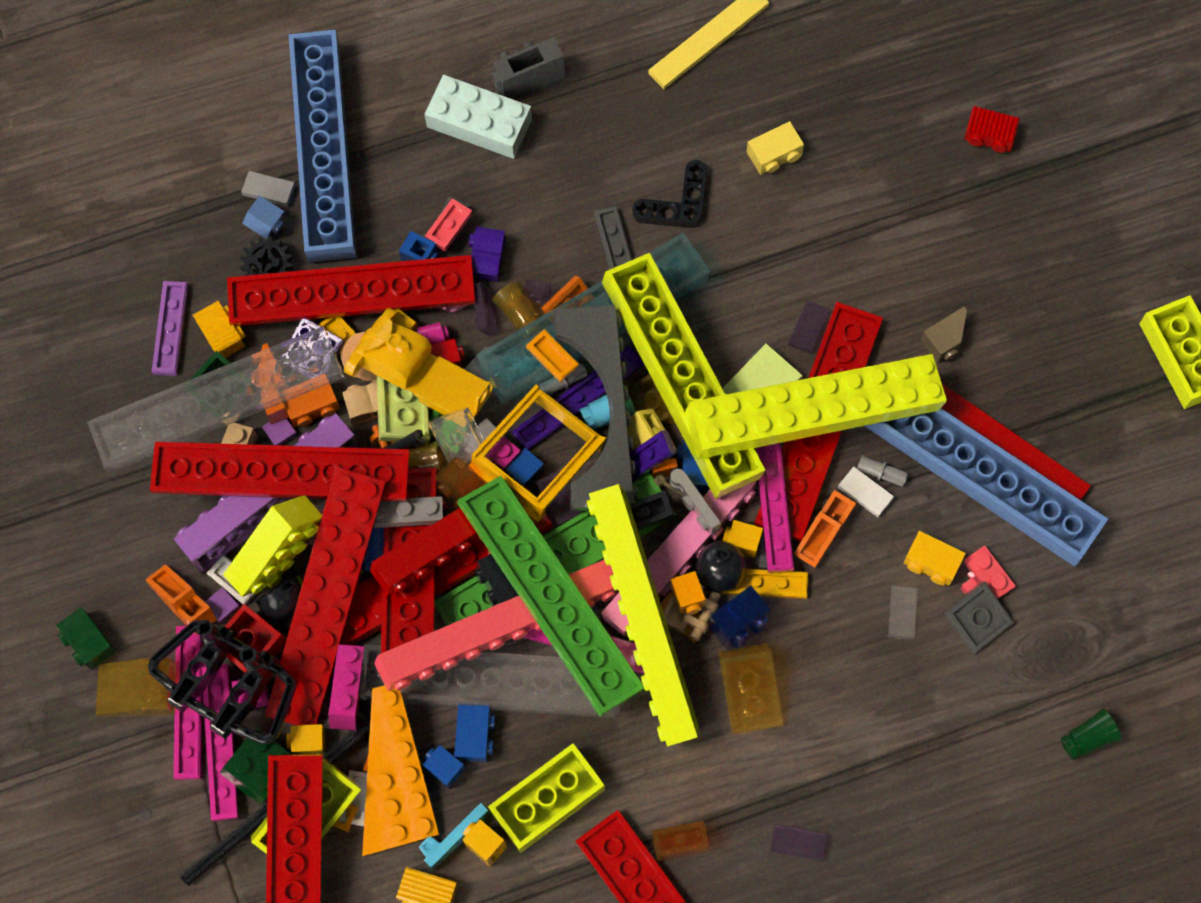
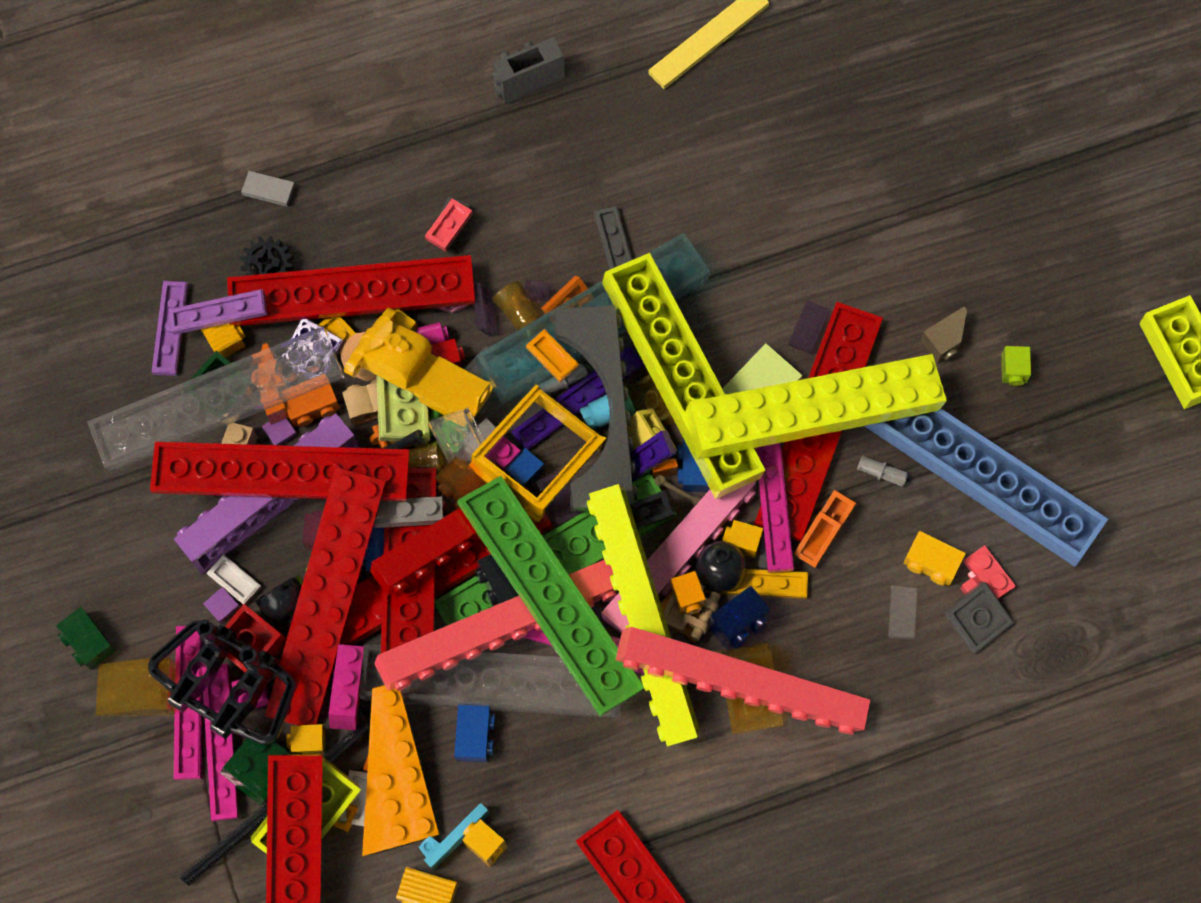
(179, 596): orange slope -> none
(218, 311): none -> medium lavender tile
(263, 217): medium blue brick -> none
(273, 546): neon yellow brick -> none
(322, 146): medium blue brick -> none
(416, 244): blue brick -> none
(443, 766): blue brick -> none
(478, 116): light aqua brick -> none
(487, 252): dark purple brick -> none
(547, 798): neon yellow brick -> none
(680, 209): black beam -> none
(680, 840): clear orange brick -> none
(693, 500): light grey plate -> none
(742, 680): none -> coral brick
(775, 148): light yellow brick -> none
(798, 843): clear purple tile -> none
(865, 492): white tile -> none
(991, 129): red brick -> none
(1012, 443): red tile -> none
(1015, 365): none -> lime brick
(1091, 735): dark green plant -> none

